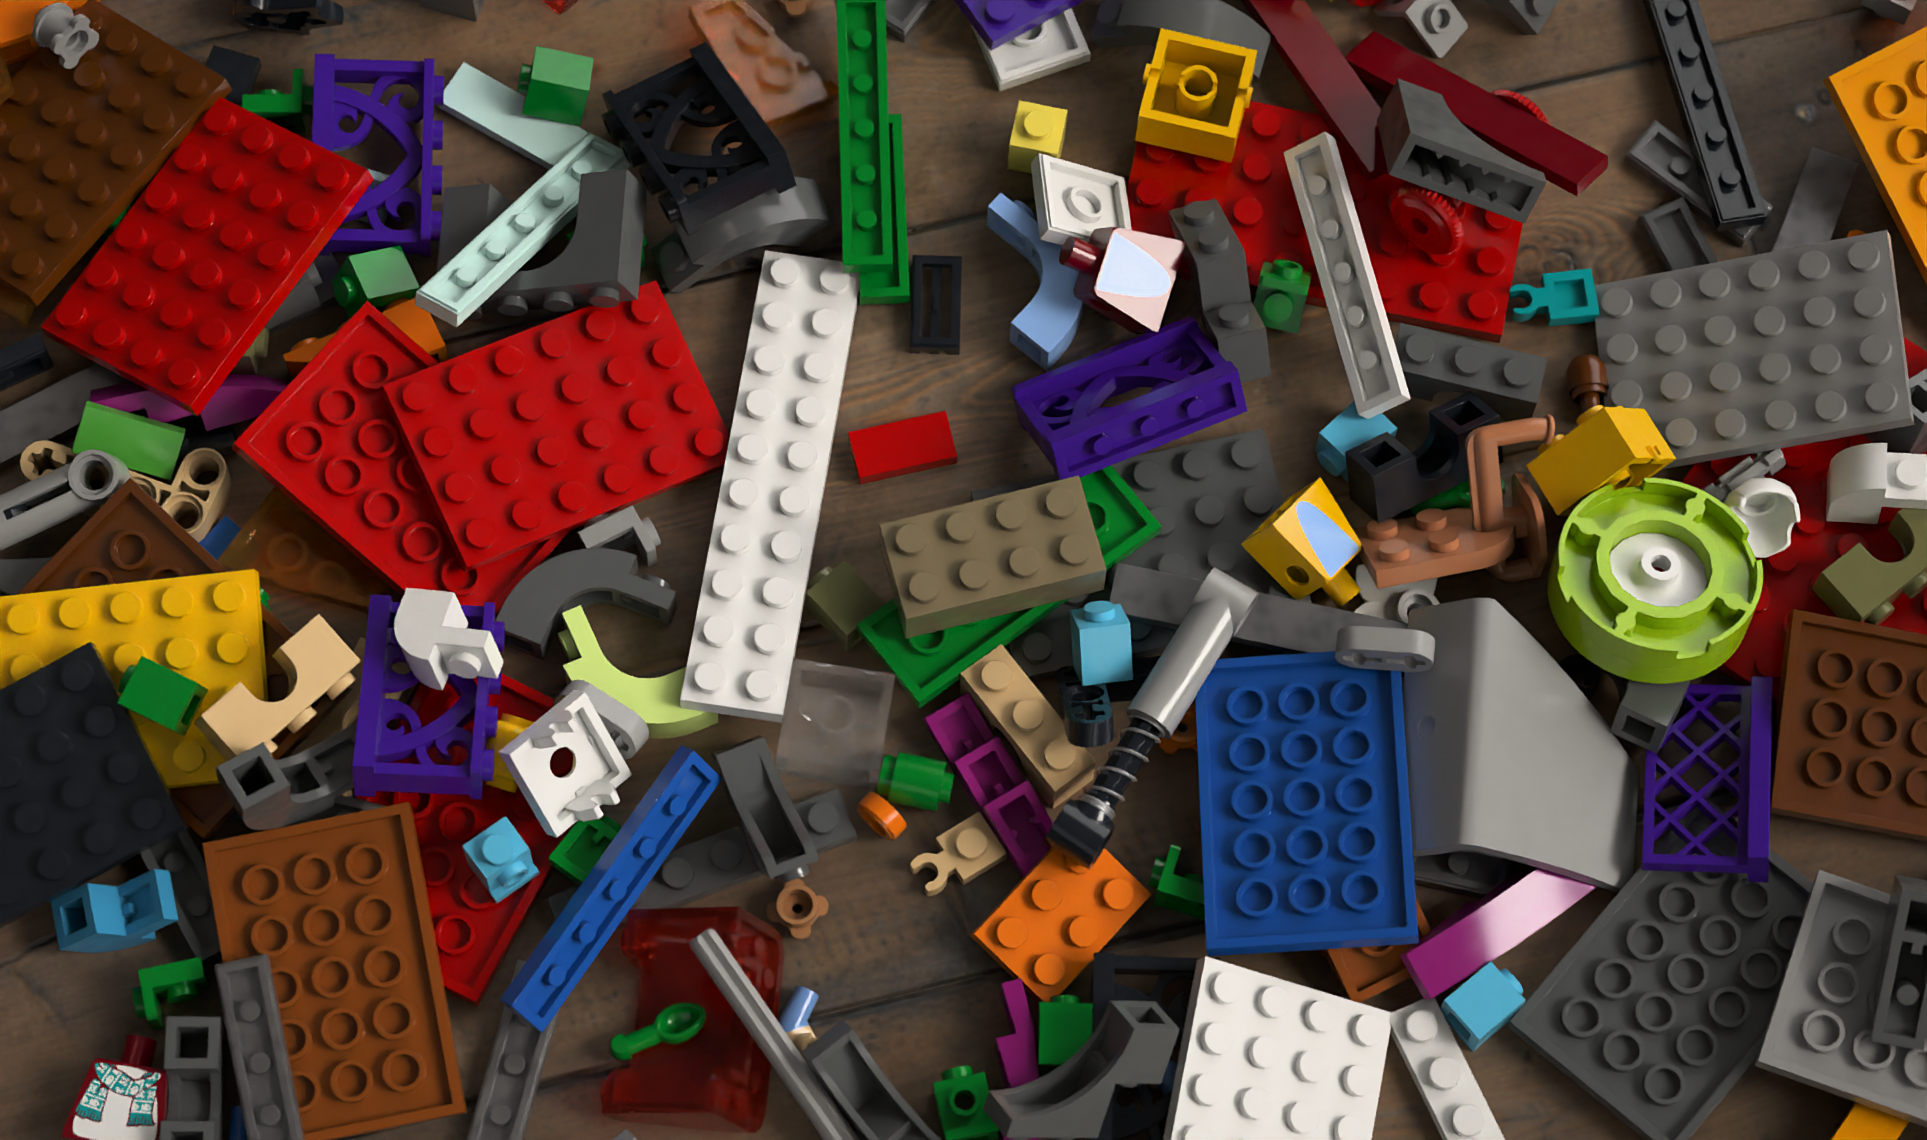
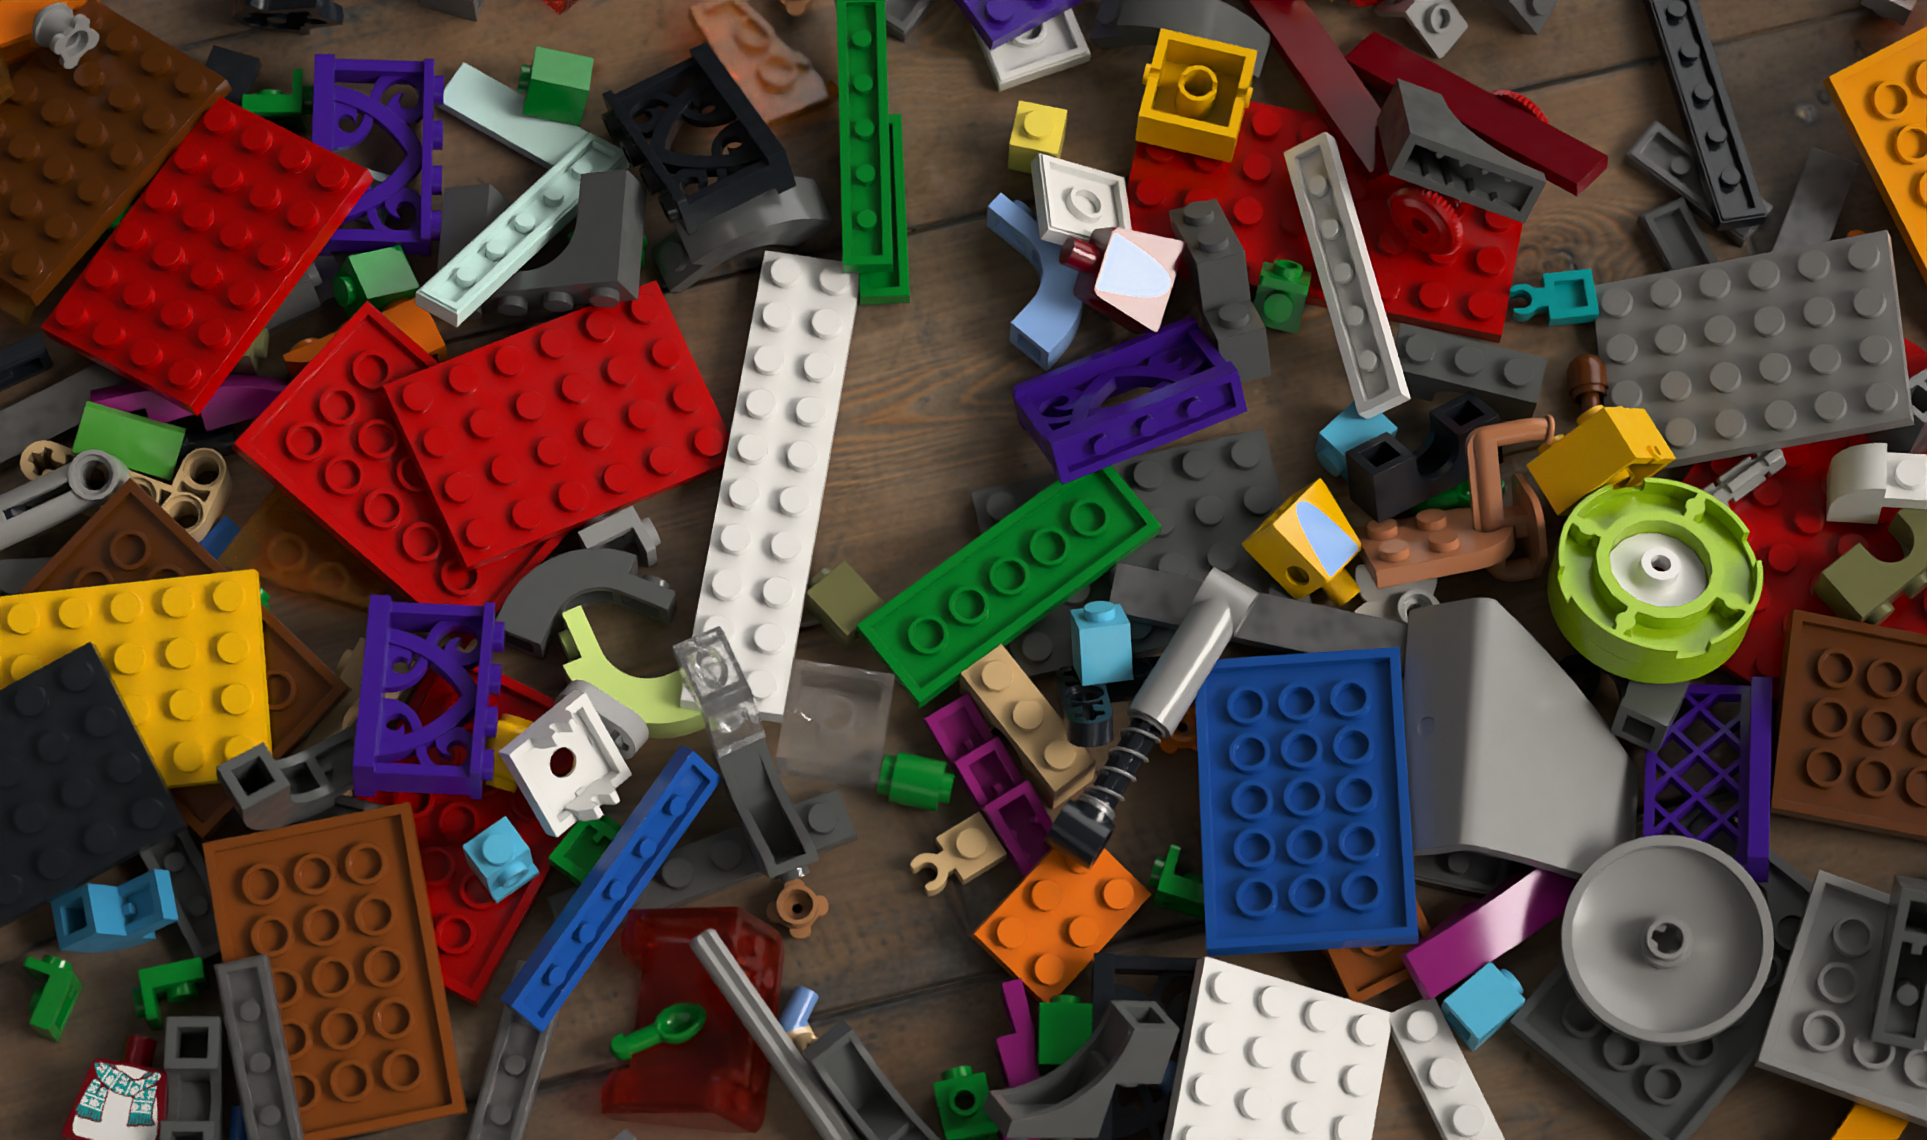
(53, 1004): none -> green bracket
(161, 695): green brick -> none
(315, 665): tan arch -> none
(437, 640): white brick -> none
(720, 691): none -> clear slope
(881, 816): orange tile -> none
(902, 447): red tile -> none
(934, 342): black tile -> none
(992, 556): dark tan brick -> none
(1385, 648): light grey beam -> none
(1667, 940): none -> light grey dish
(1767, 511): white hair -> none

